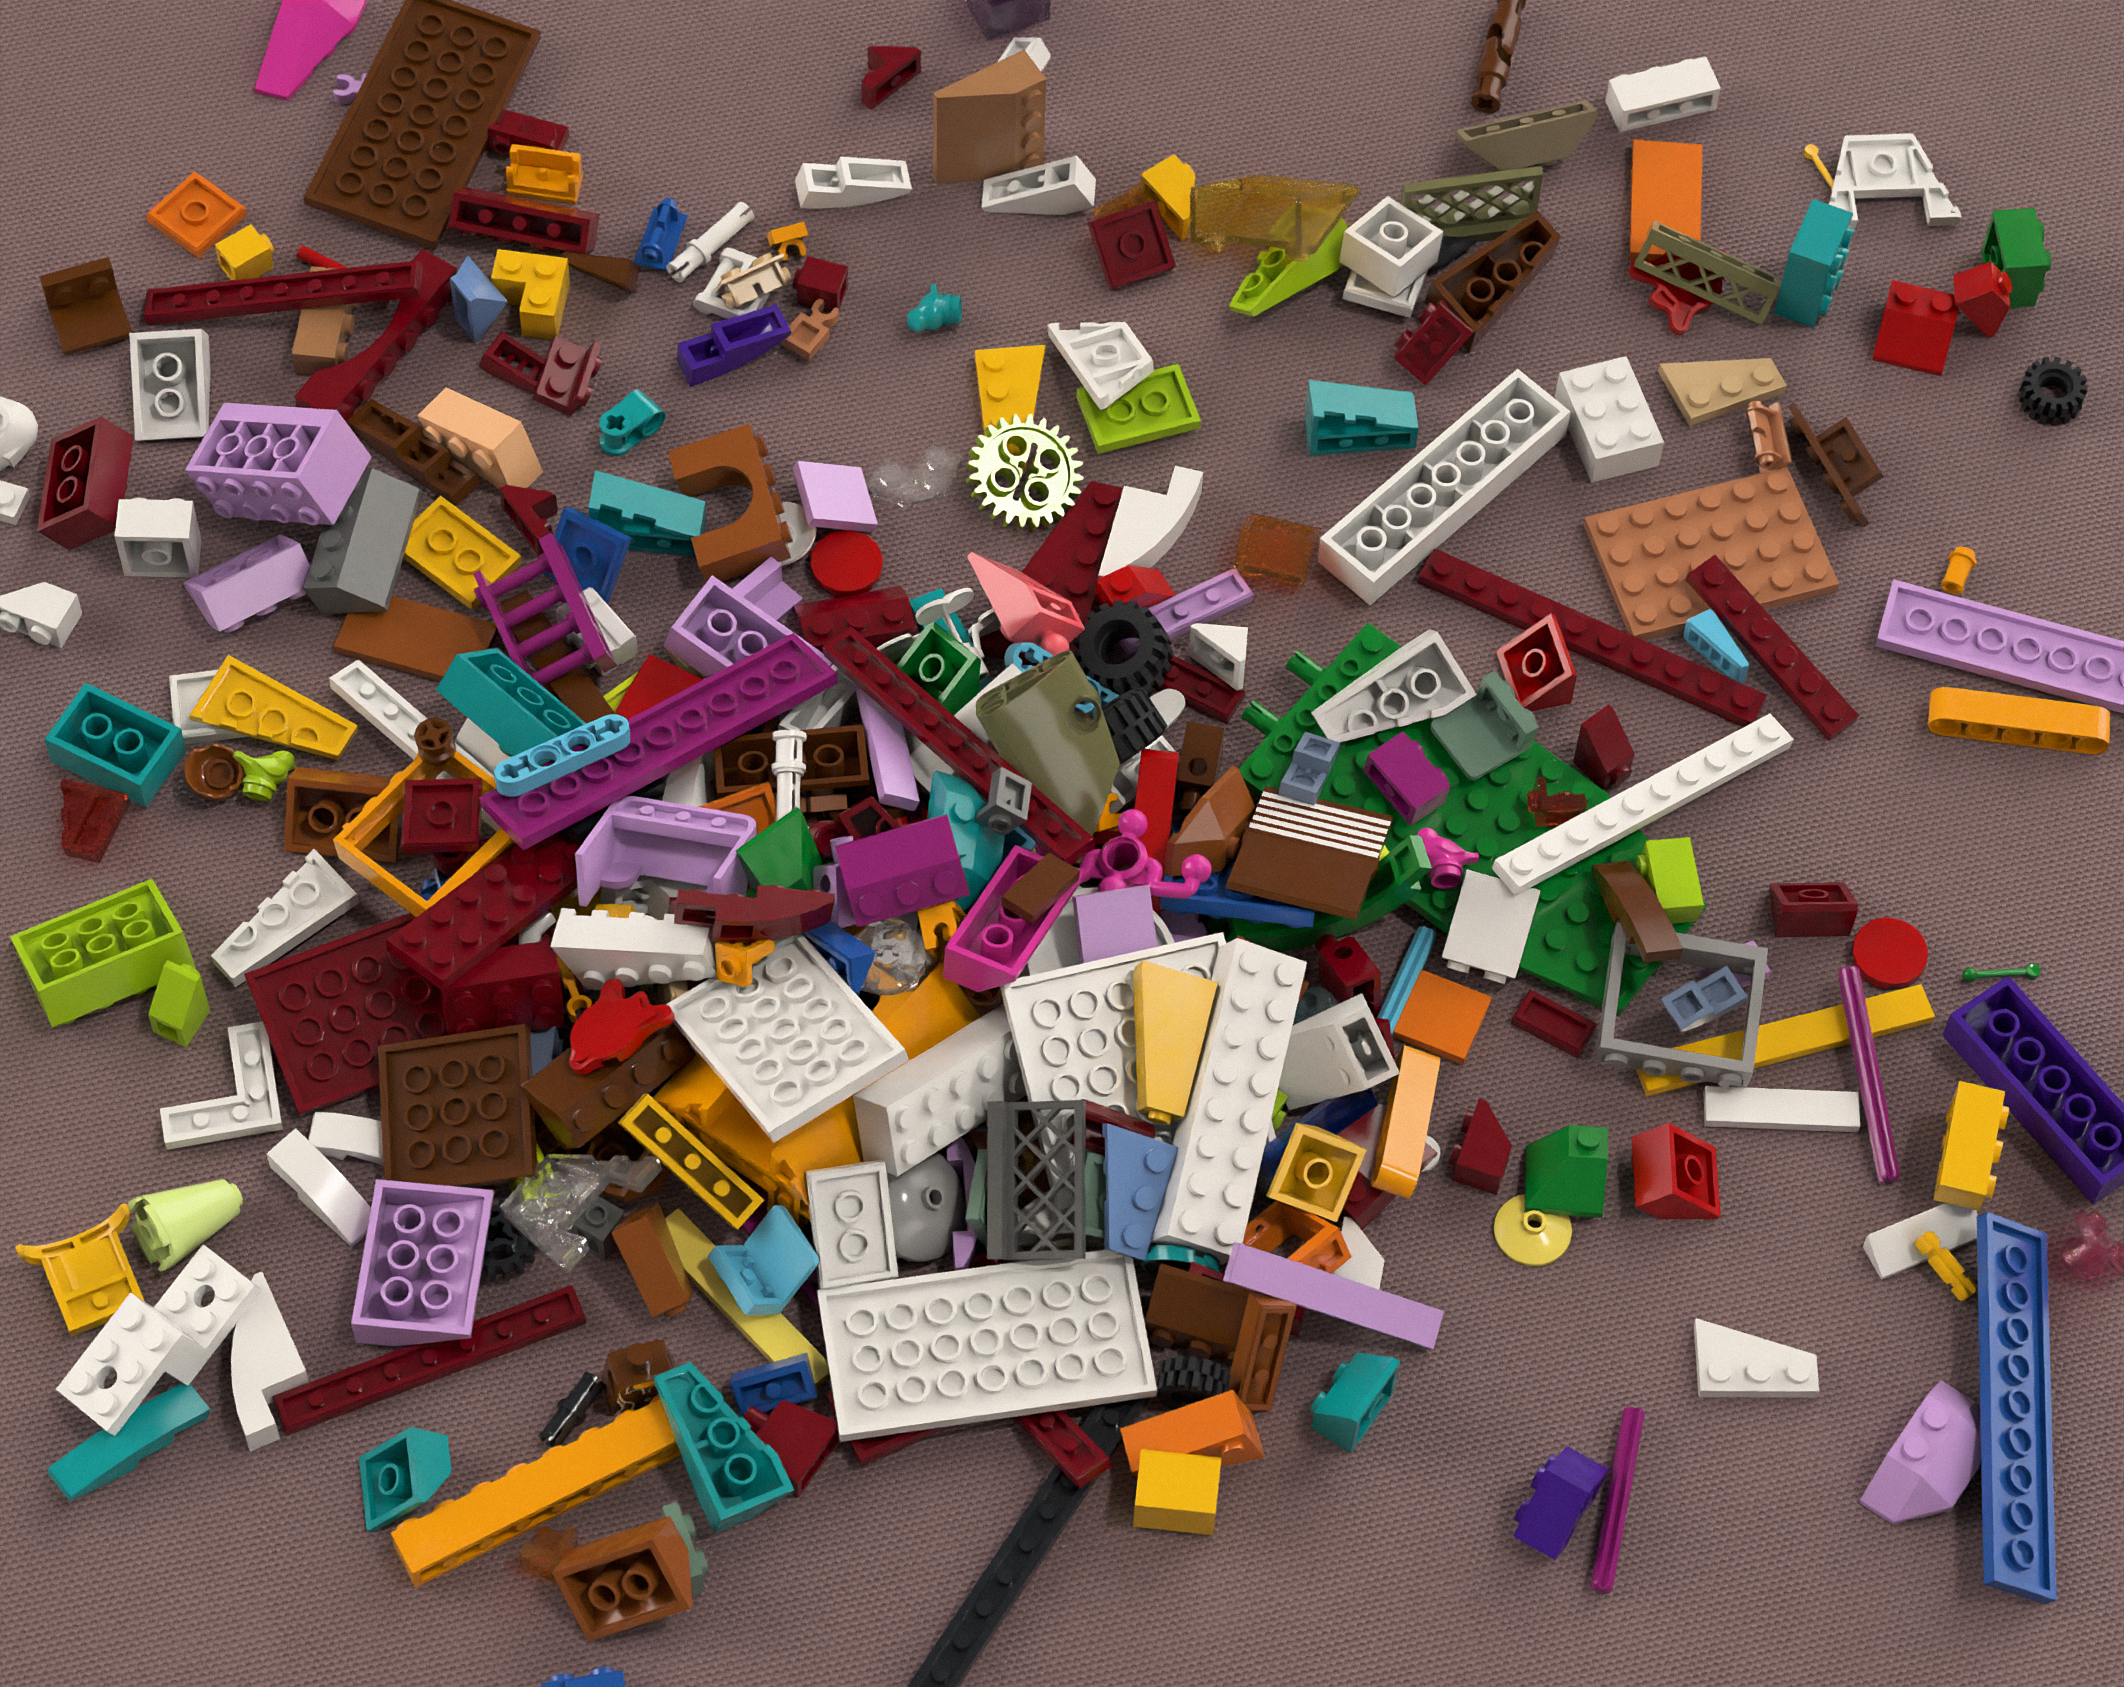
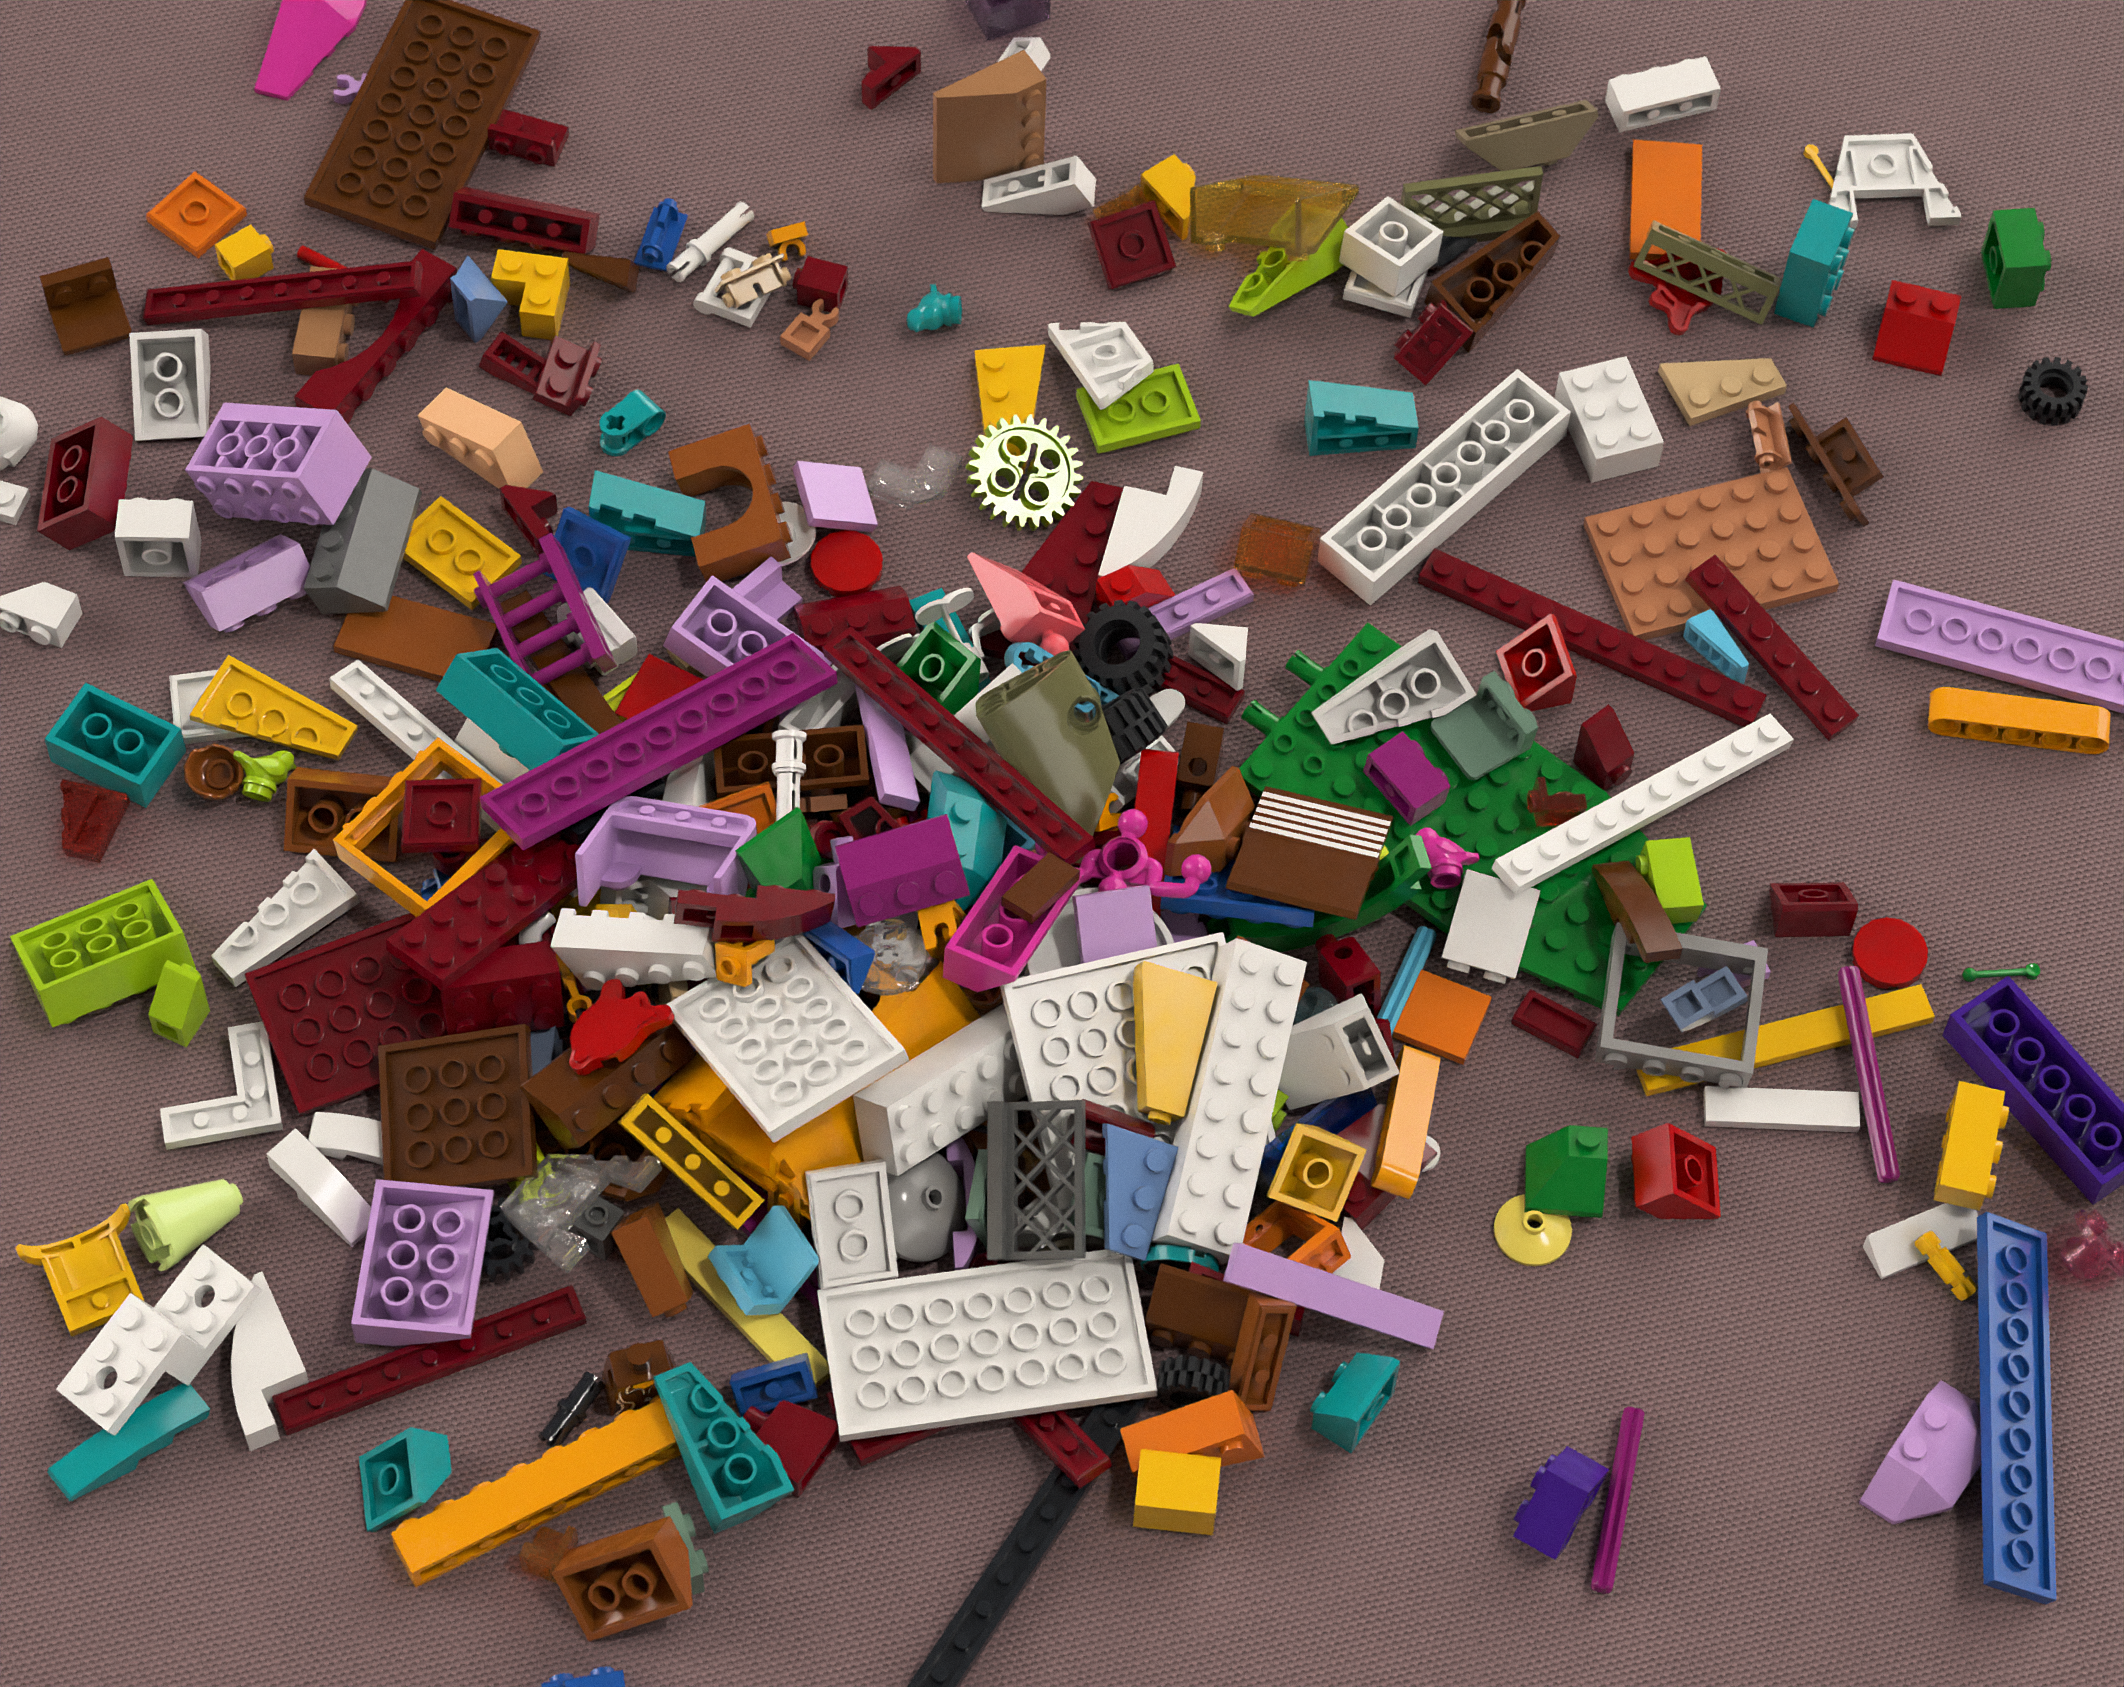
(412, 452): reddish brown slope -> none
(437, 732): reddish brown wheel -> none
(513, 774): medium azure beam -> none
(544, 174): light orange hinge -> none
(731, 344): dark purple slope -> none
(851, 182): white slope -> none
(1006, 803): dark grey bracket -> none
(1309, 768): sand blue slope -> none
(1485, 1150): dark red slope -> none
(1749, 1366): white wing -> none
(1961, 562): light orange pin -> none
(1983, 296): red slope -> none

